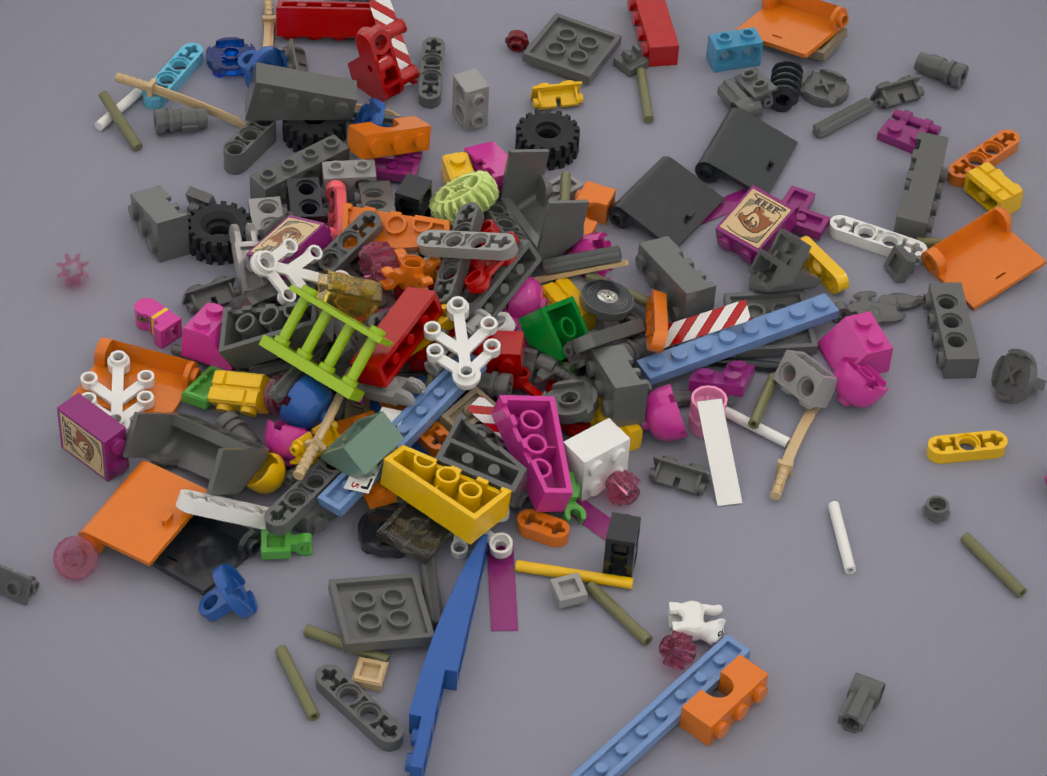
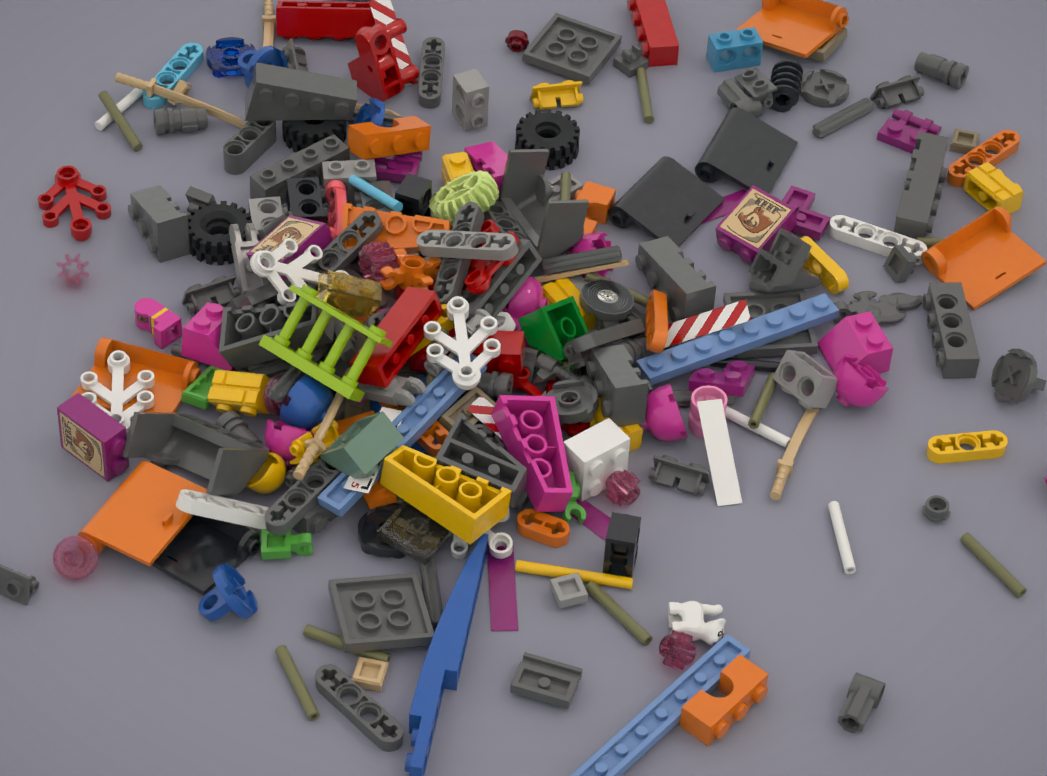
(69, 179): none -> red plant
(182, 87): none -> tan tile
(375, 193): none -> medium azure bar
(546, 680): none -> dark grey plate
(964, 141): none -> dark tan tile

